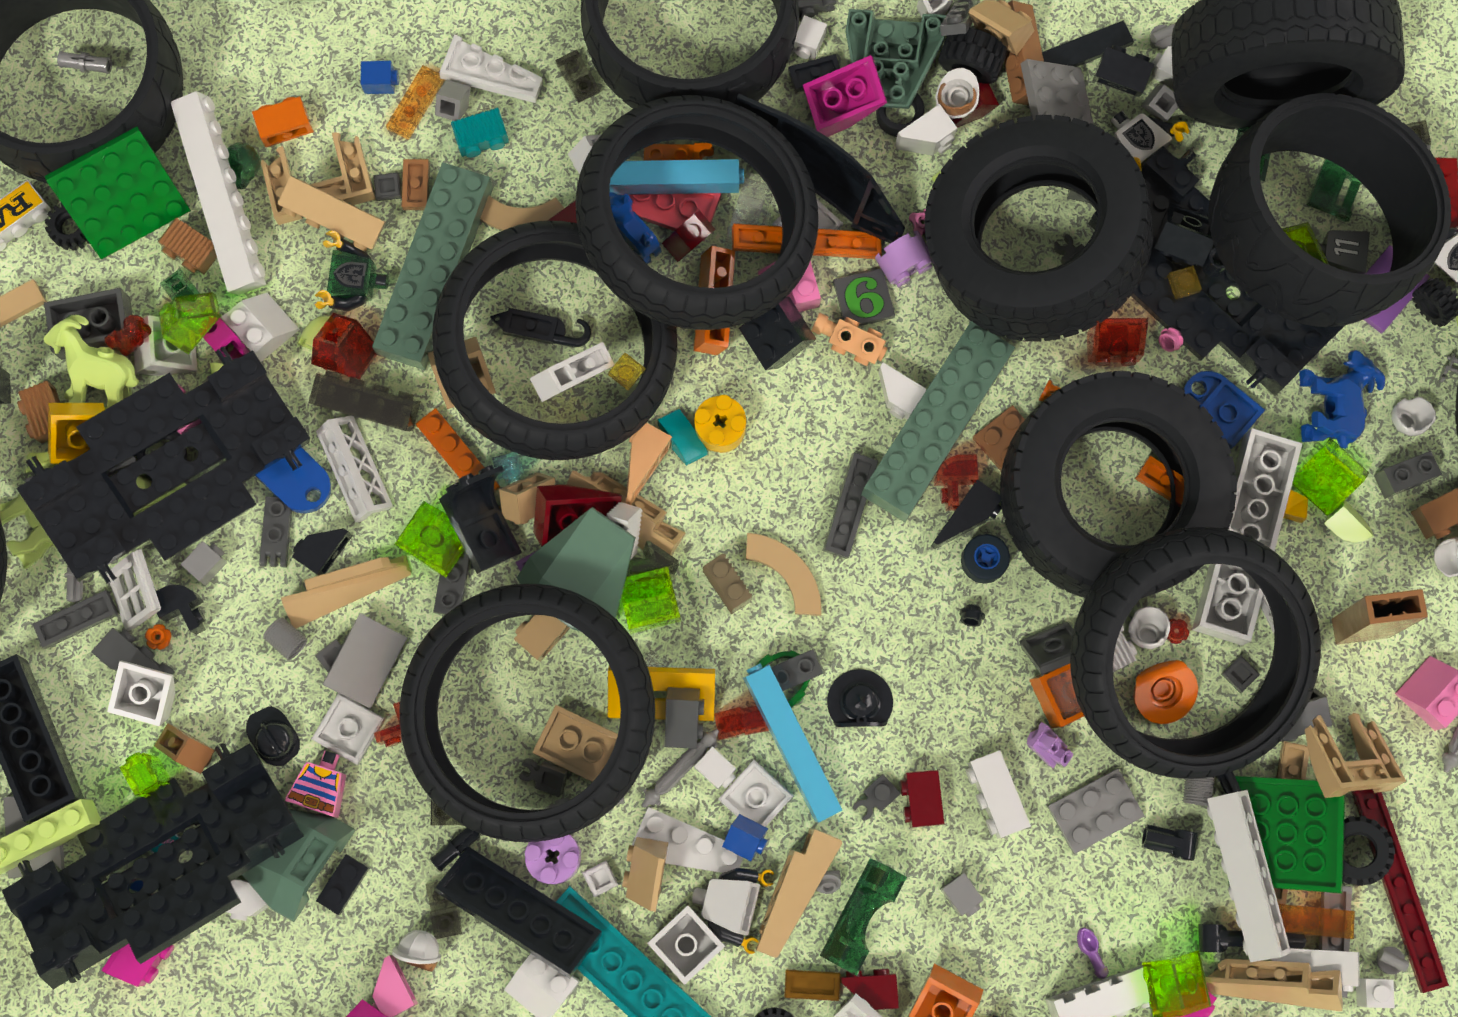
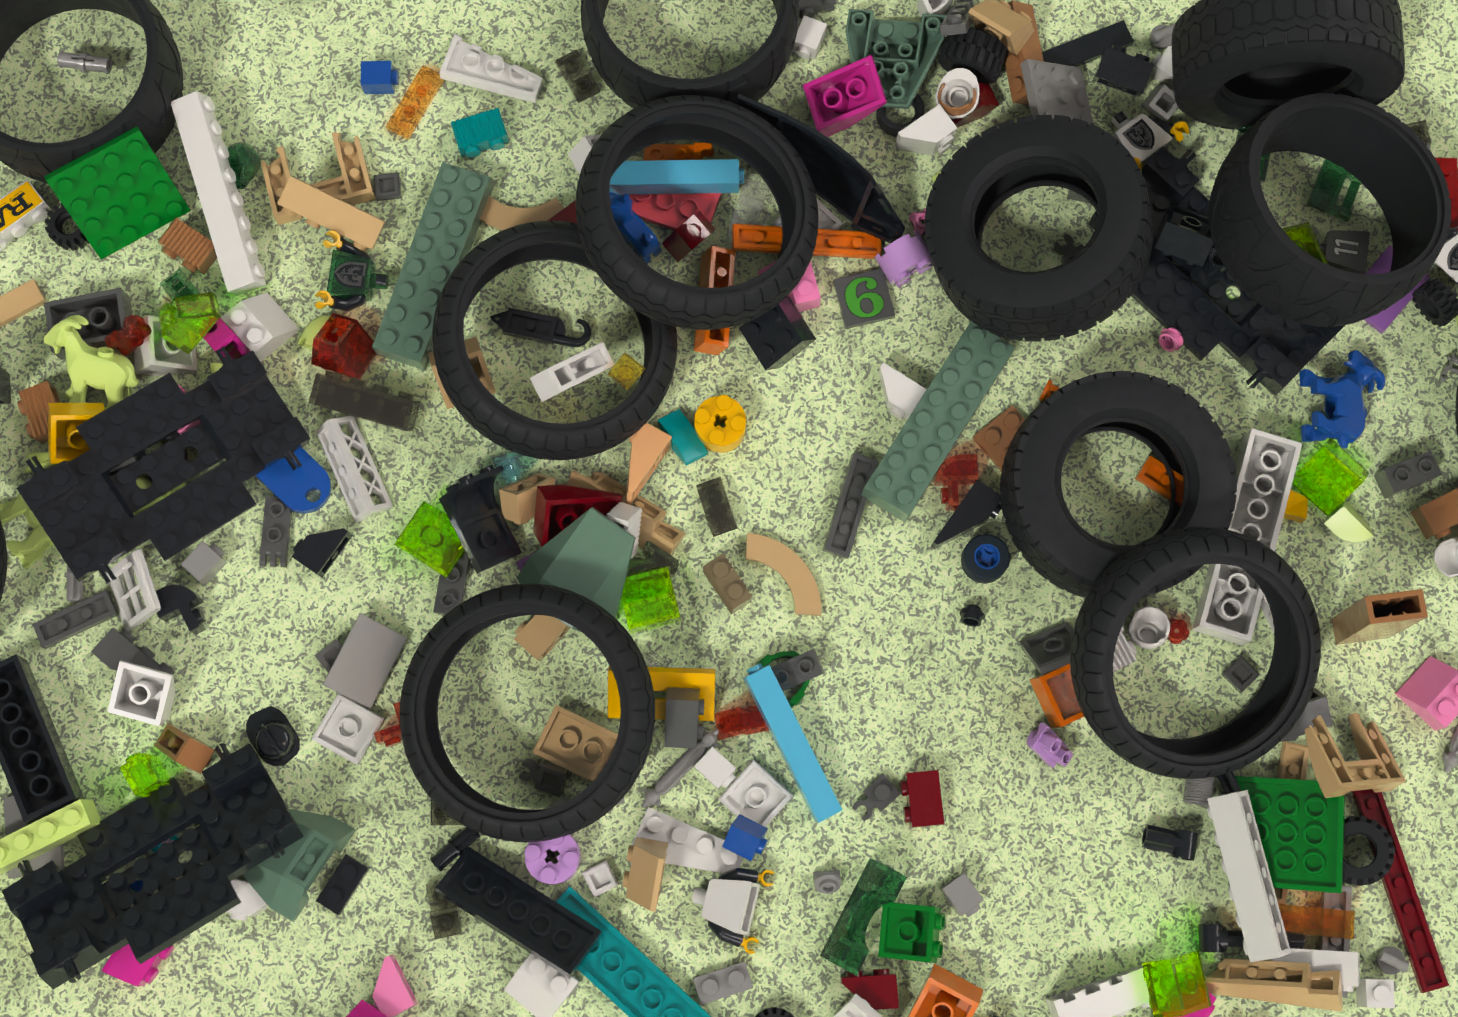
(165, 637): orange plate -> none
(282, 121): orange brick -> none
(285, 638): light grey piece -> none
(319, 786): torso -> none
(343, 587): tan wedge -> none
(415, 184): medium nougat plate -> none
(418, 949): white piece -> none
(450, 445): orange plate -> none
(452, 100): light grey brick -> none
(686, 944): white brick -> none
(716, 506): none -> clear smoke slope
(723, 982): none -> light grey plate
(795, 889): tan wedge -> none
(811, 70): black plate -> none
(812, 985): pearl gold tile -> none
(856, 342): light nougat brick -> none
(860, 700): black hat -> none
(911, 932): none -> green plate
(997, 795): white brick -> none
(1089, 945): medium lavender piece -> none
(1095, 811): light grey plate -> none
(1117, 341): clear red slope -> none
(1165, 691): orange hat -> none
(1184, 282): clear yellow plate -> none
(1226, 403): blue tile -> none
(1413, 416): white hair -> none

